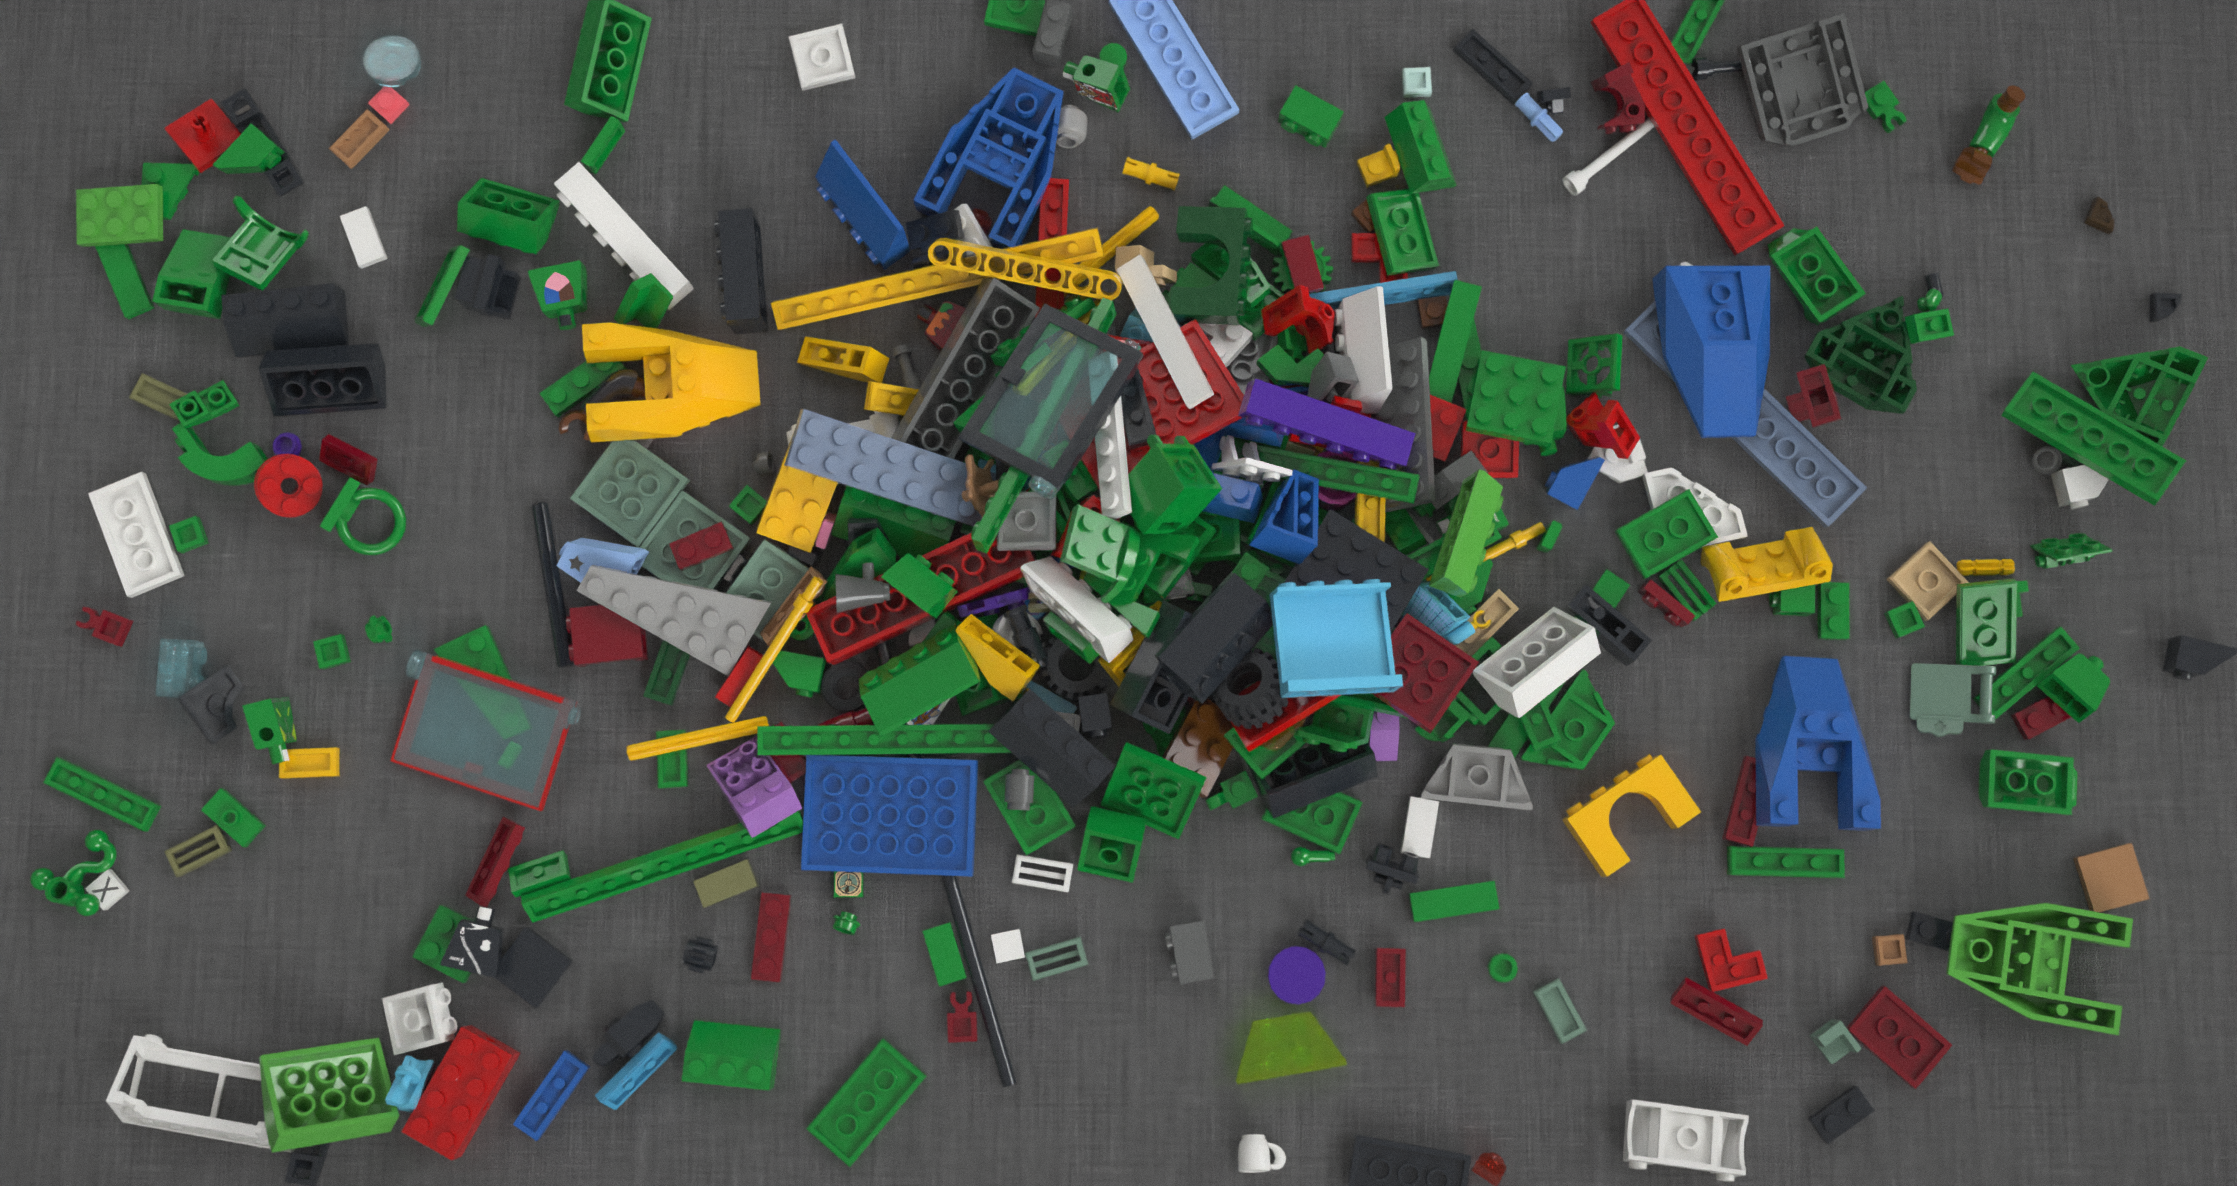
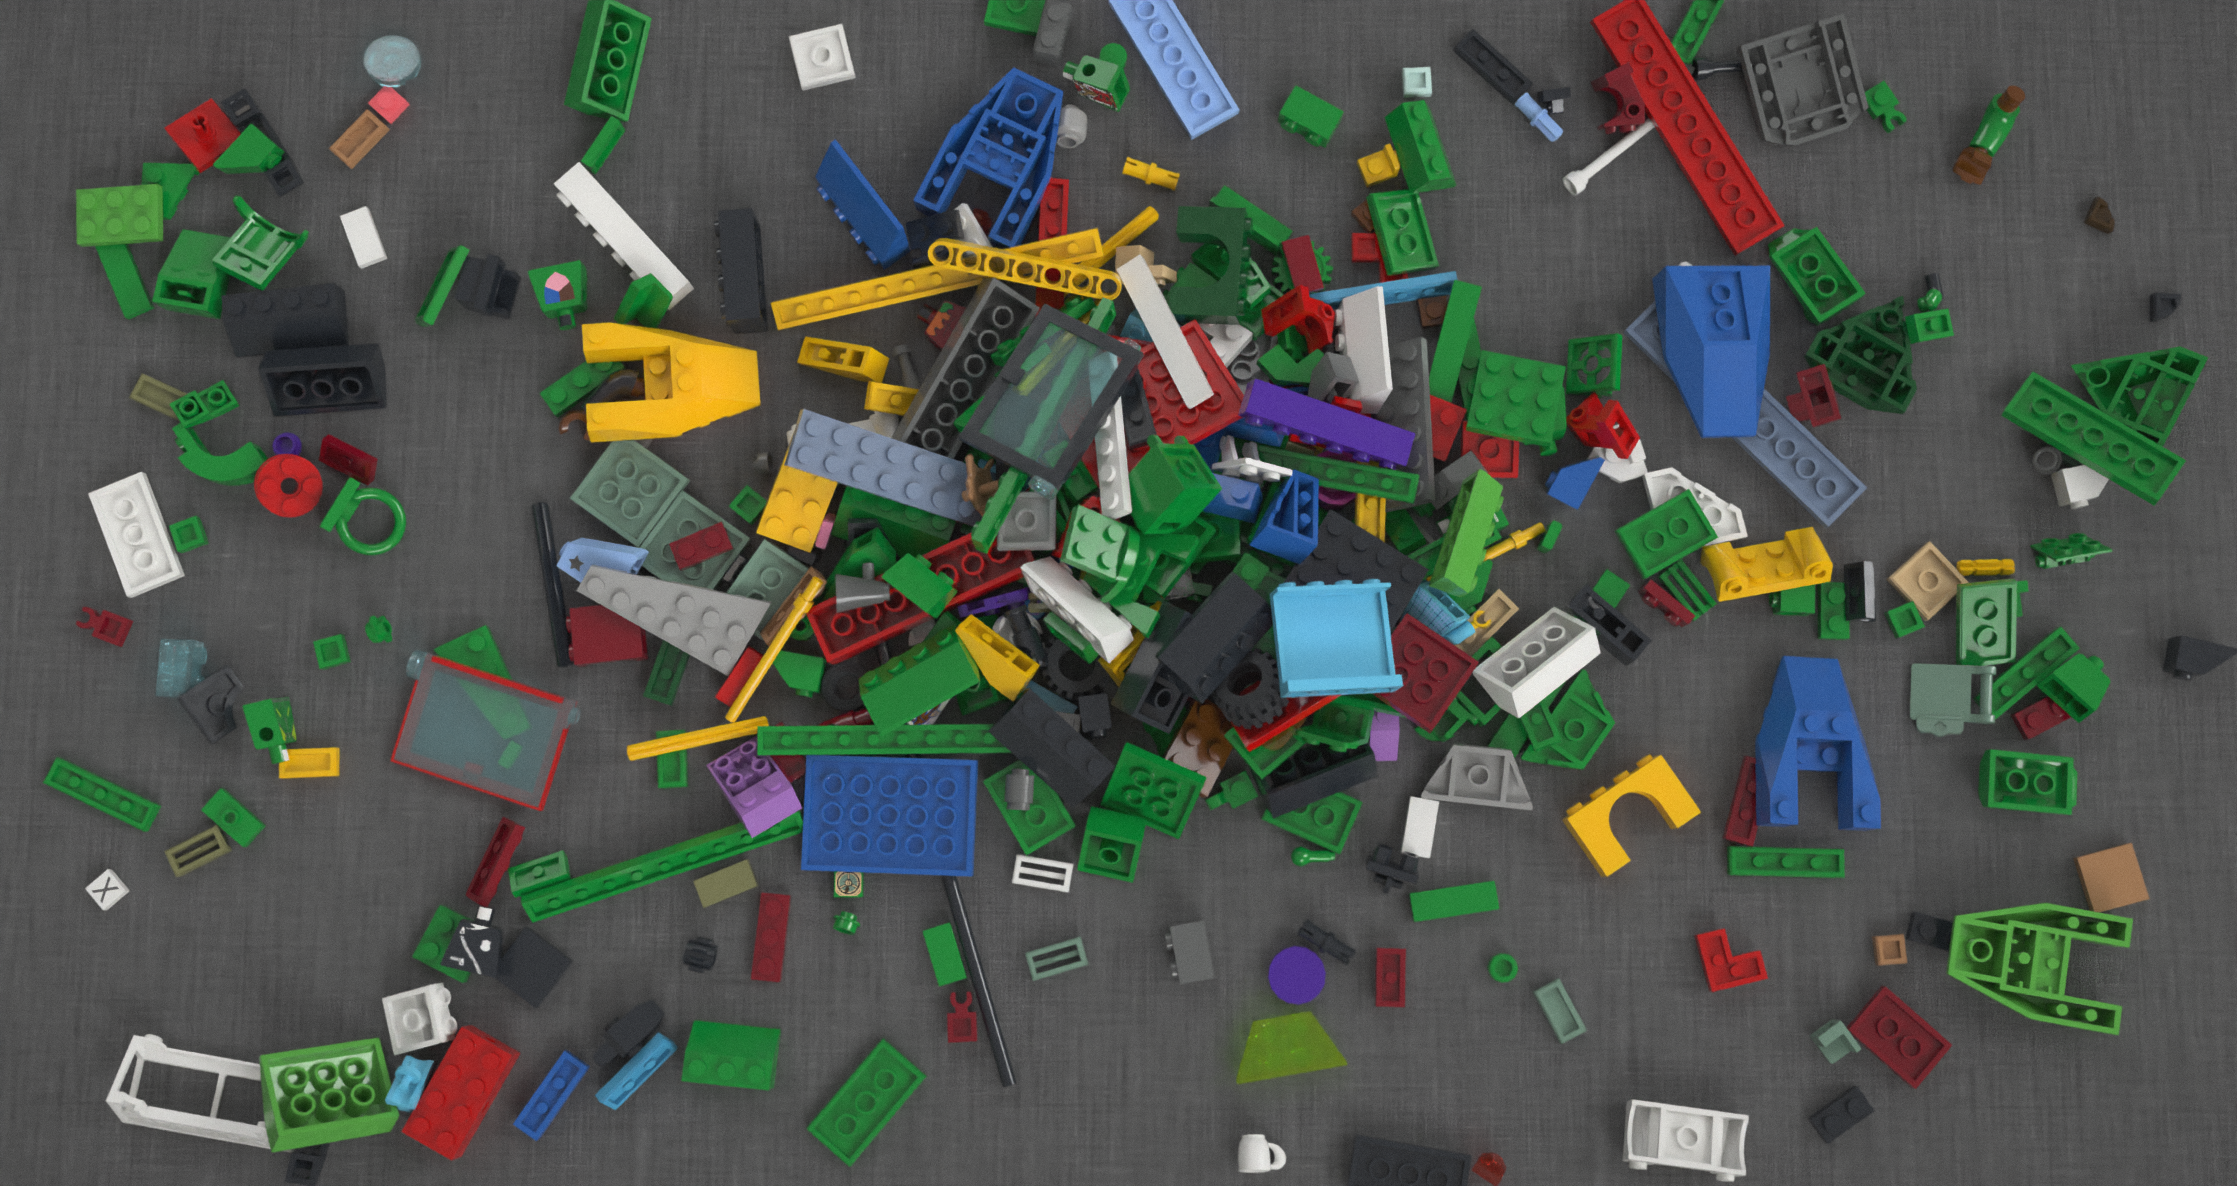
(75, 896): green piece -> none
(507, 215): green slope -> none
(1008, 946): white tile -> none
(1716, 1011): dark red plate -> none
(1859, 592): none -> black panel

